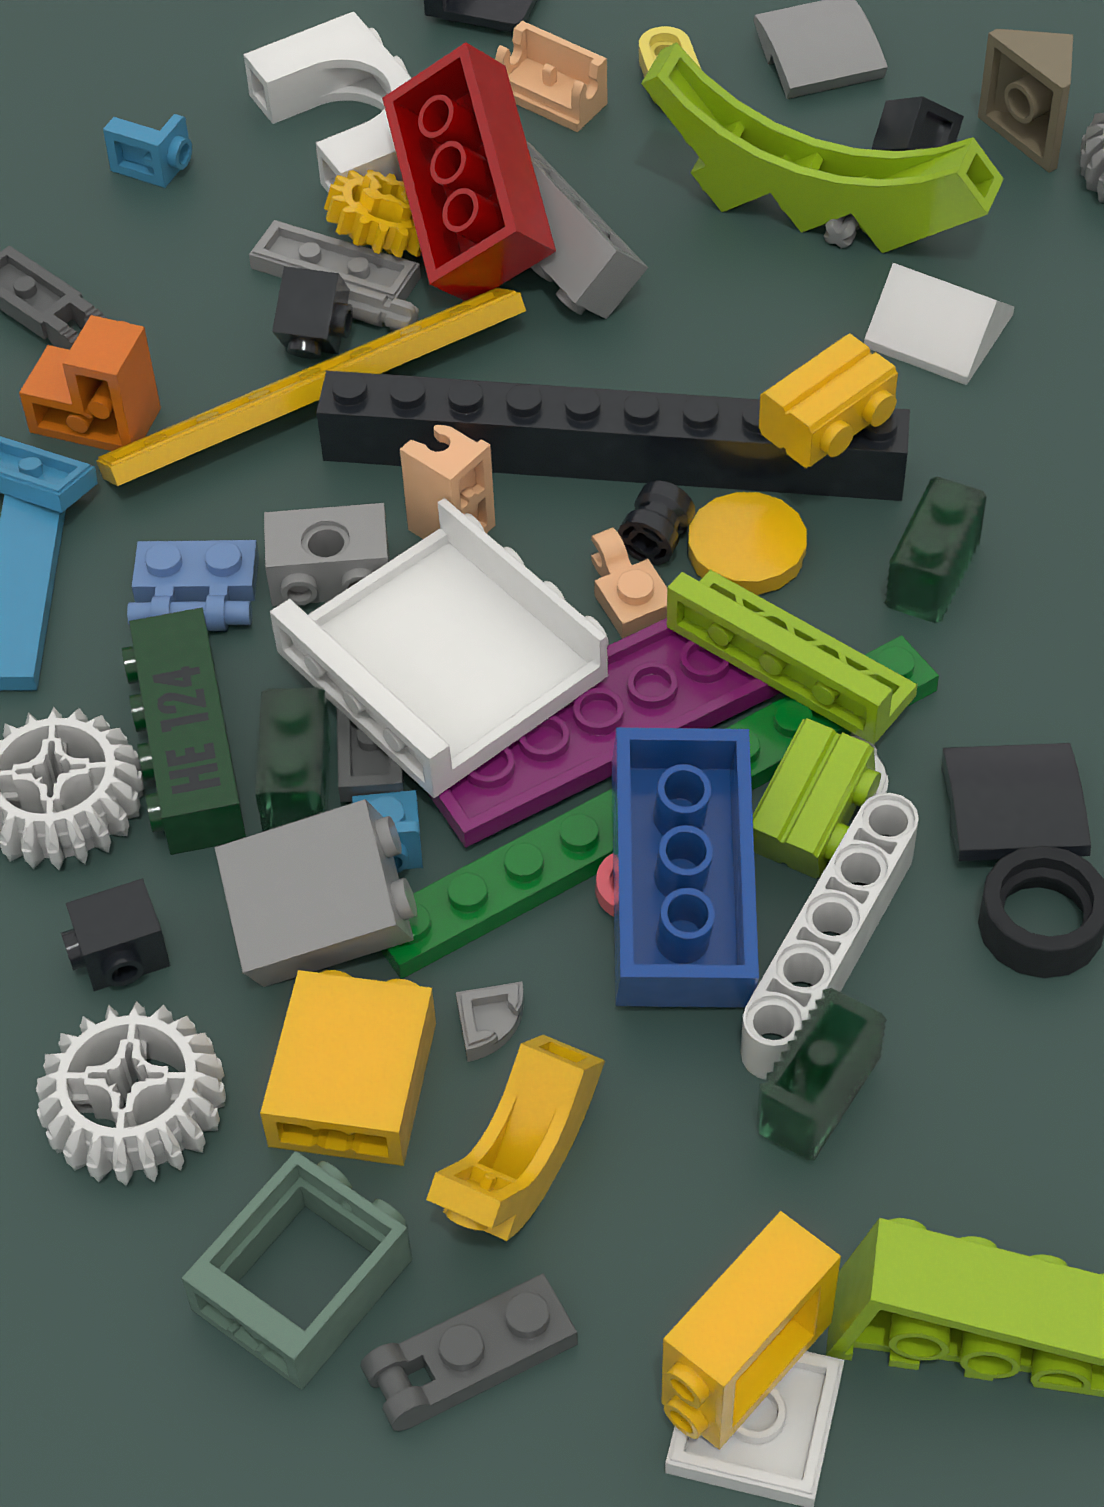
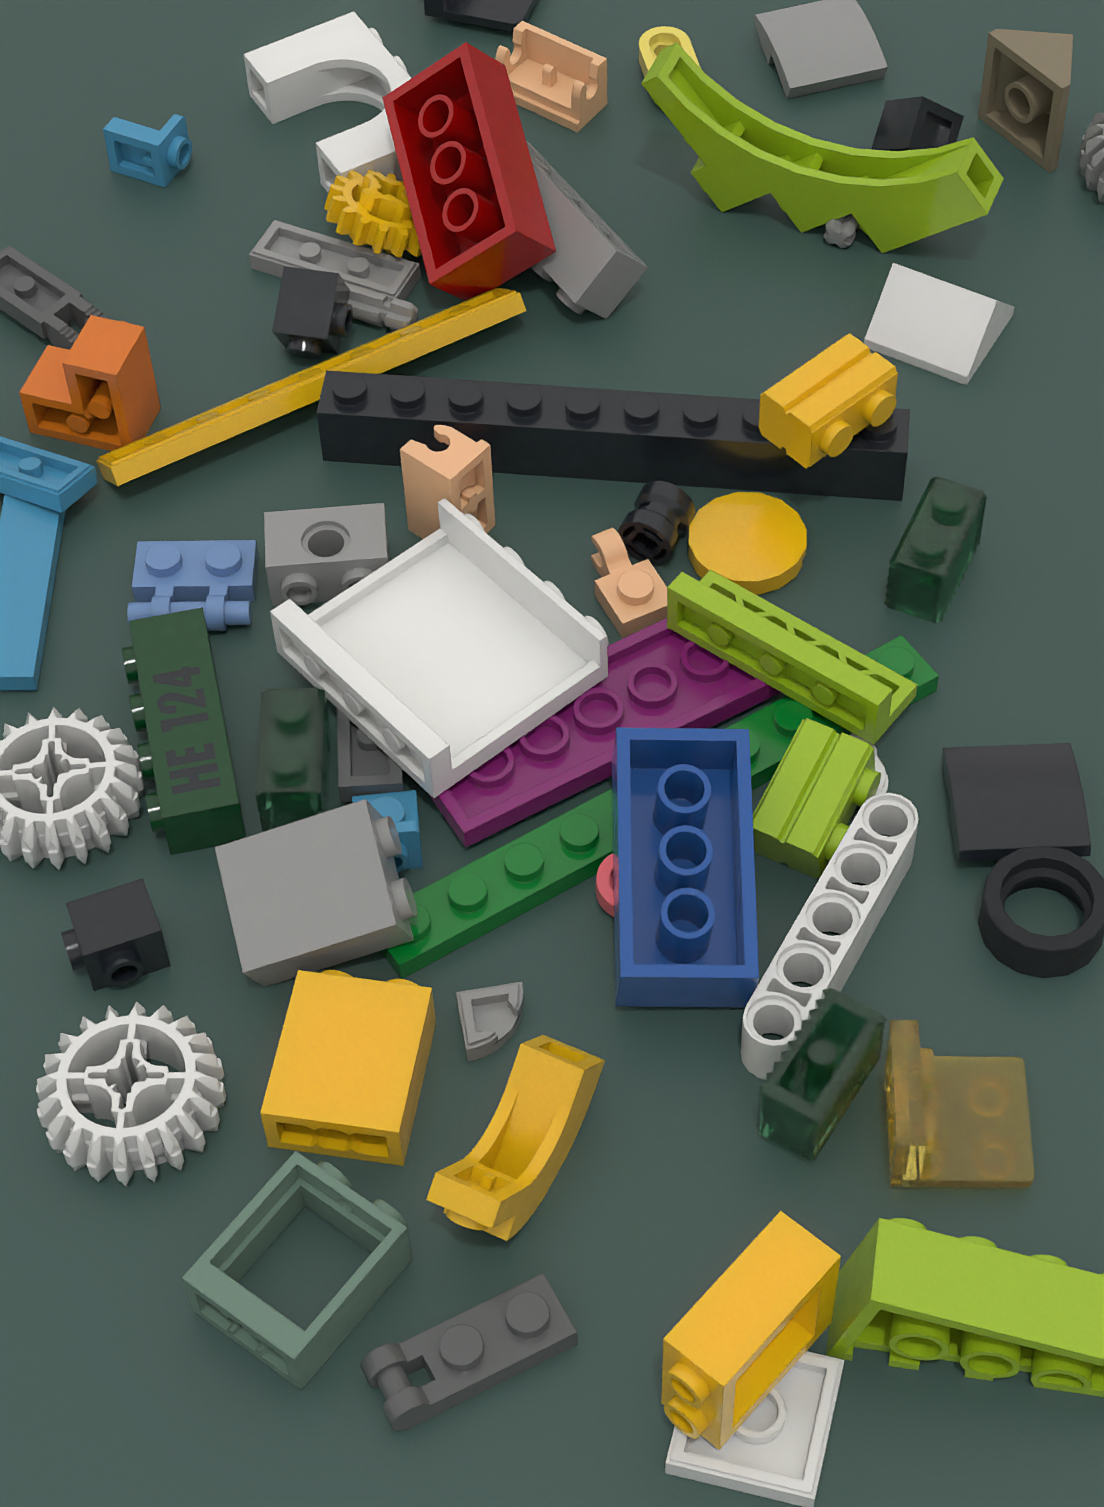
(955, 1116): none -> clear yellow bracket

